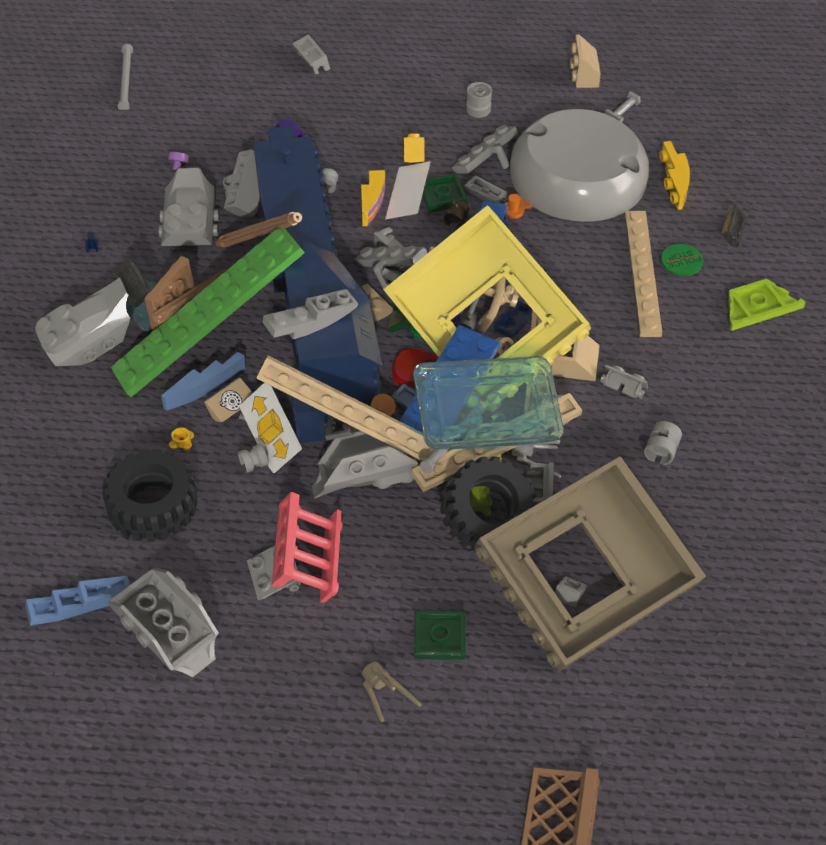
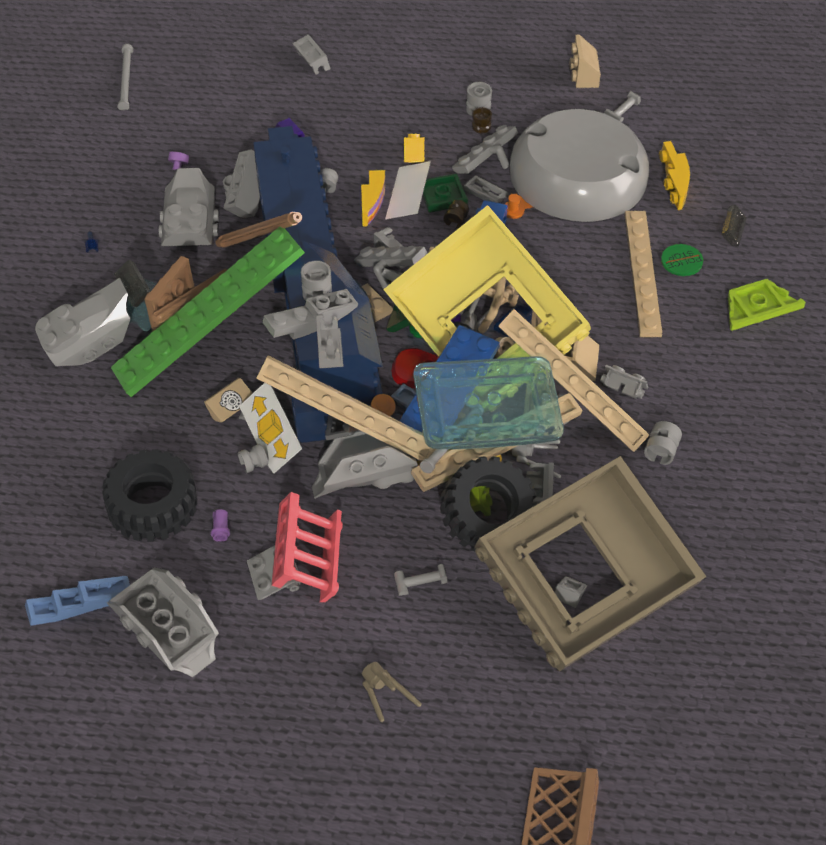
(181, 433): yellow plate -> none
(200, 384): medium blue slope -> none
(220, 525): none -> medium lavender pin
(315, 279): none -> light grey wheel
(329, 343): none -> light grey hinge
(402, 582): none -> light grey piece
(440, 635): dark green plate -> none
(481, 120): none -> dark brown wheel
(575, 381): none -> tan plate

